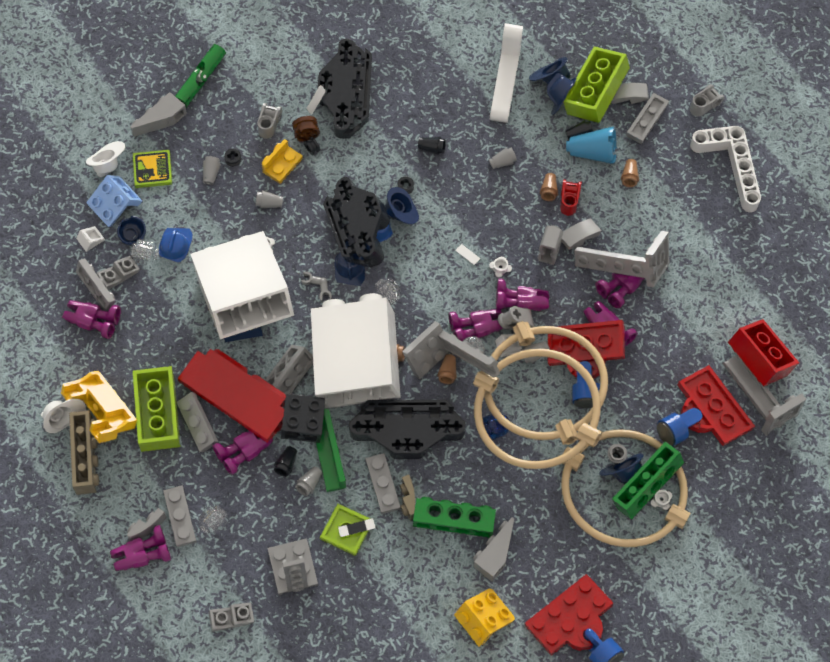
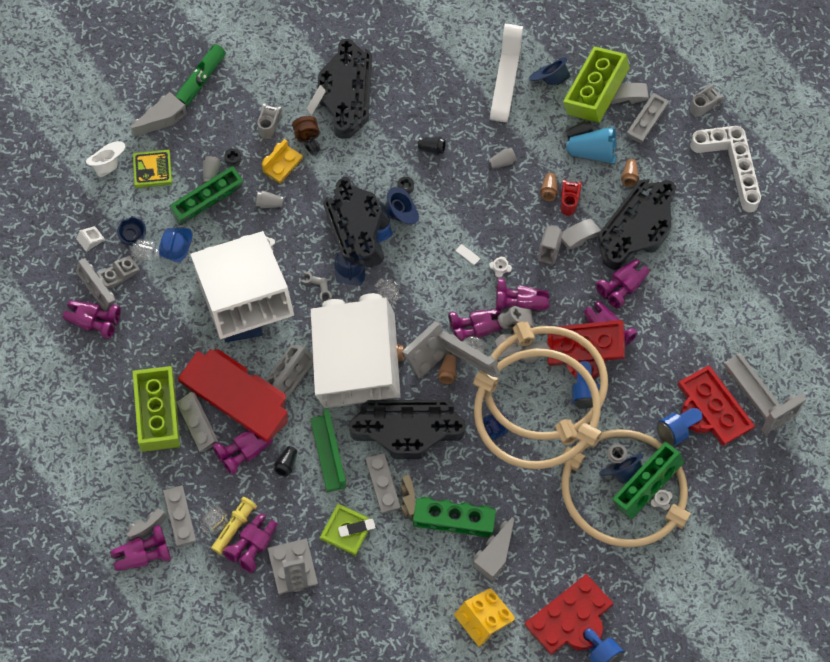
(57, 414): white piece -> none
(83, 453): dark tan brick -> none
(104, 403): yellow bracket -> none
(112, 199): light blue bracket -> none
(206, 195): none -> green brick
(231, 617): light grey slope -> none
(238, 518): none -> light yellow pin
(251, 536): none -> magenta piece
(303, 418): black bracket -> none
(308, 481): light grey cone -> none
(558, 90): dark blue piece -> none
(638, 229): none -> black connector
(650, 267): light grey bracket -> none
(763, 352): red brick -> none

